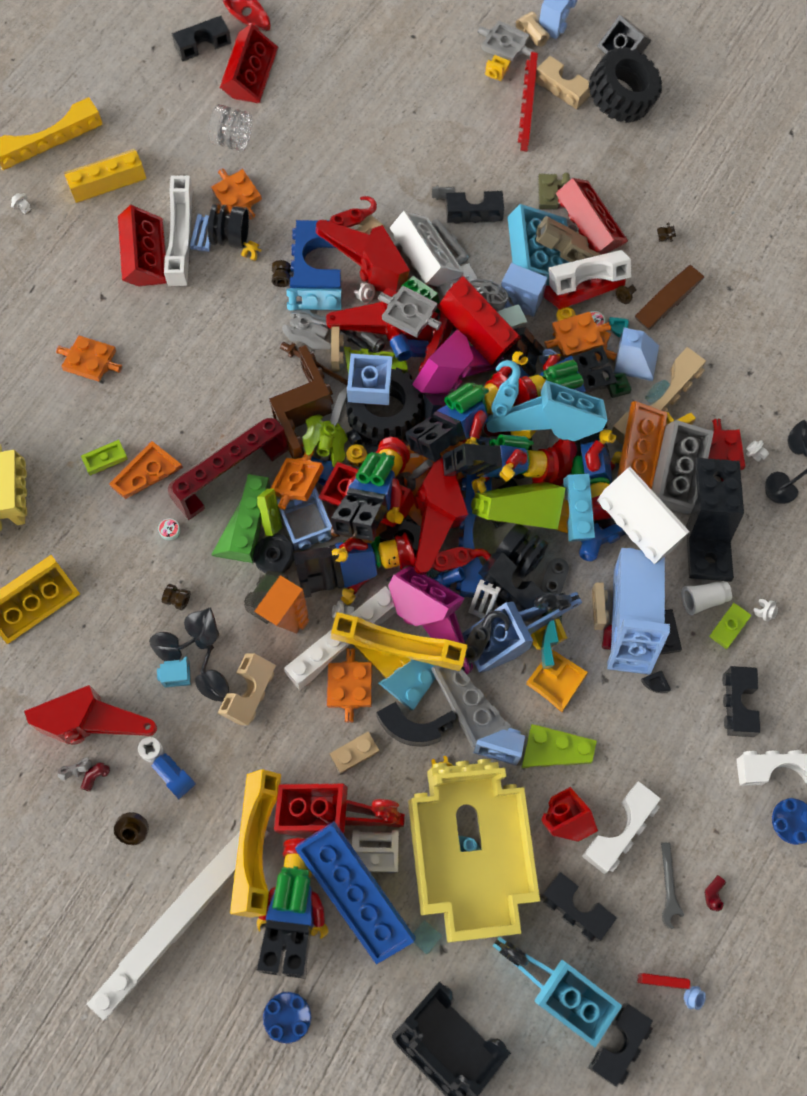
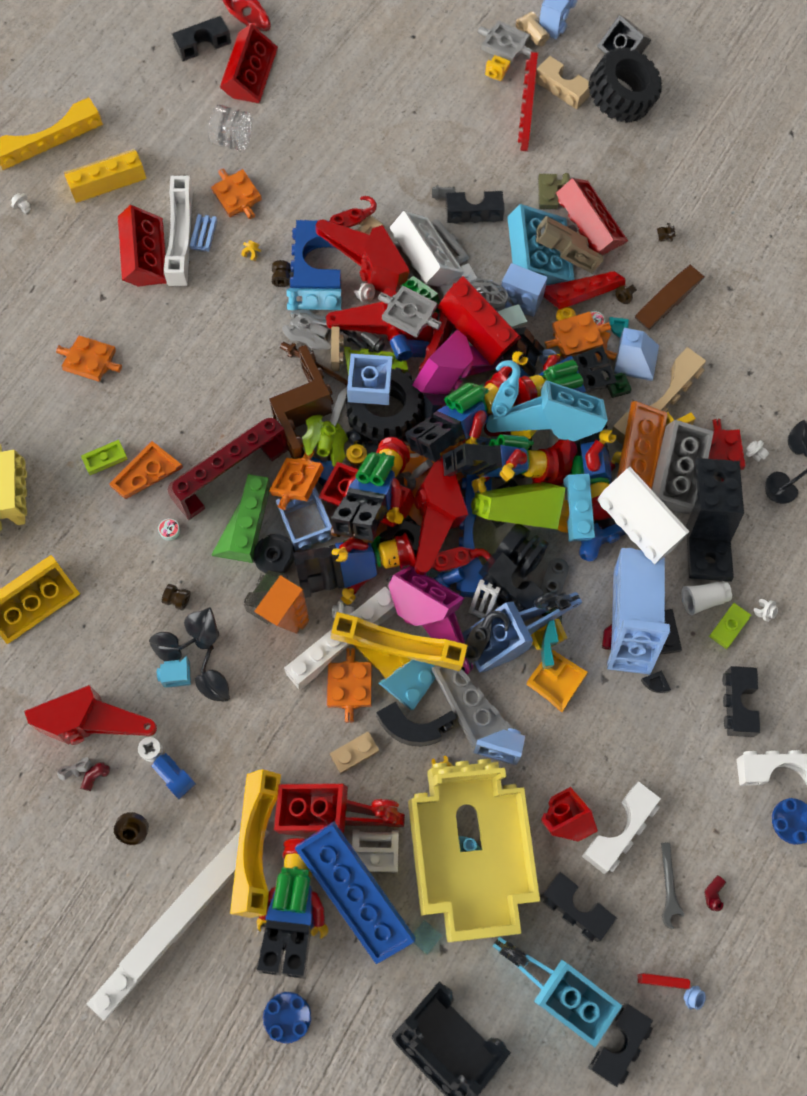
(228, 225): black wheel -> none
(258, 674): tan arch -> none
(269, 512): lime plate -> none
(552, 747): lime wing -> none
(599, 598): tan plate -> none
(608, 266): white arch -> none
(657, 391): clear light blue tile -> none

